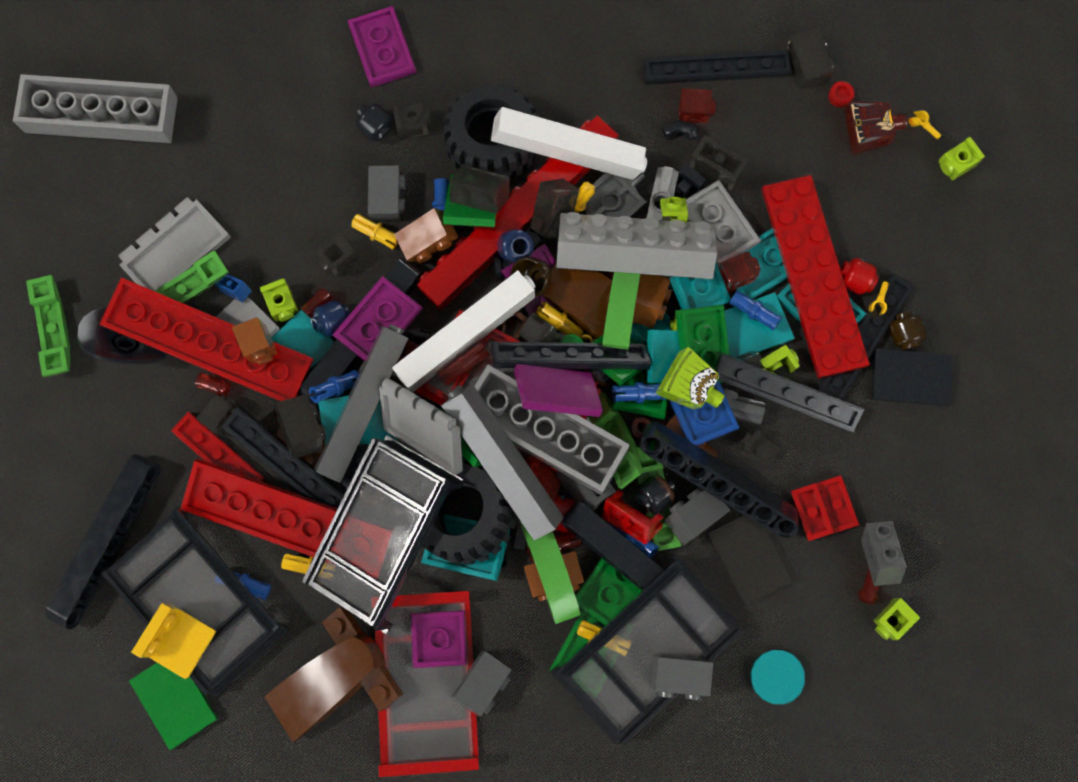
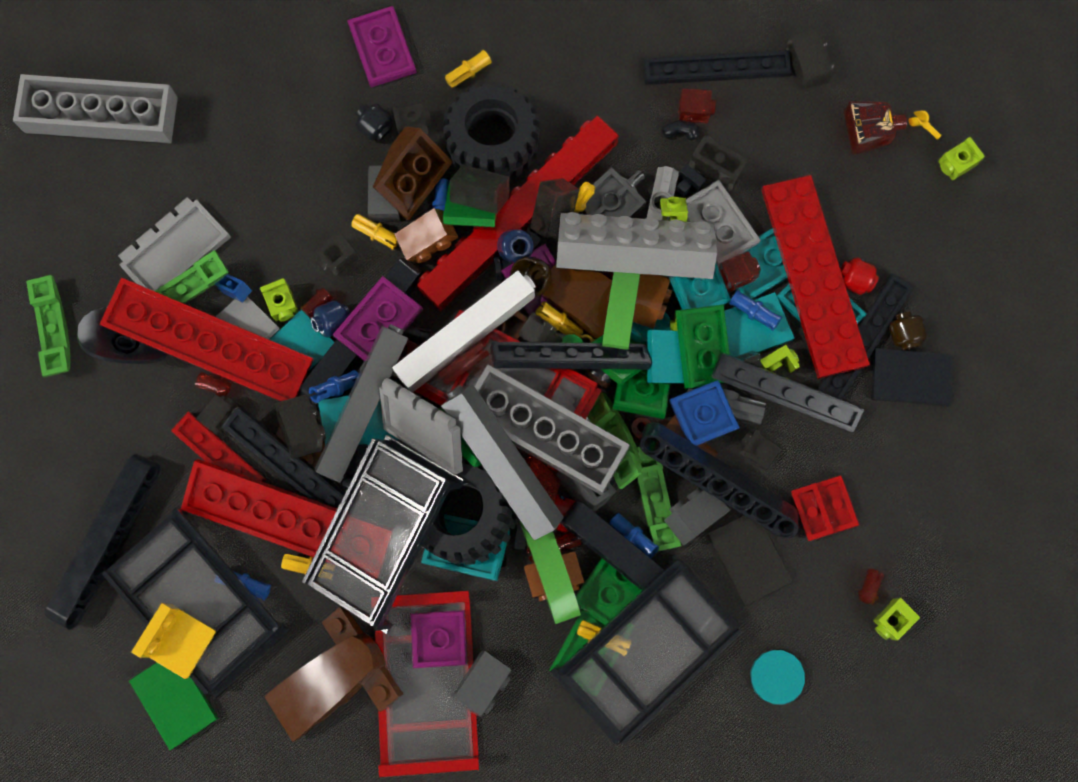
(255, 341): dark orange brick -> none
(411, 171): none -> reddish brown slope
(468, 69): none -> yellow axle
(557, 390): magenta tile -> none
(568, 143): white brick -> none
(631, 519): red hinge -> none
(636, 392): blue pin -> none
(655, 494): black head -> none
(681, 676): dark grey brick -> none
(690, 382): lime torso -> none
(841, 94): red tile -> none
(880, 299): yellow hand -> none
(883, 553): dark grey brick -> none

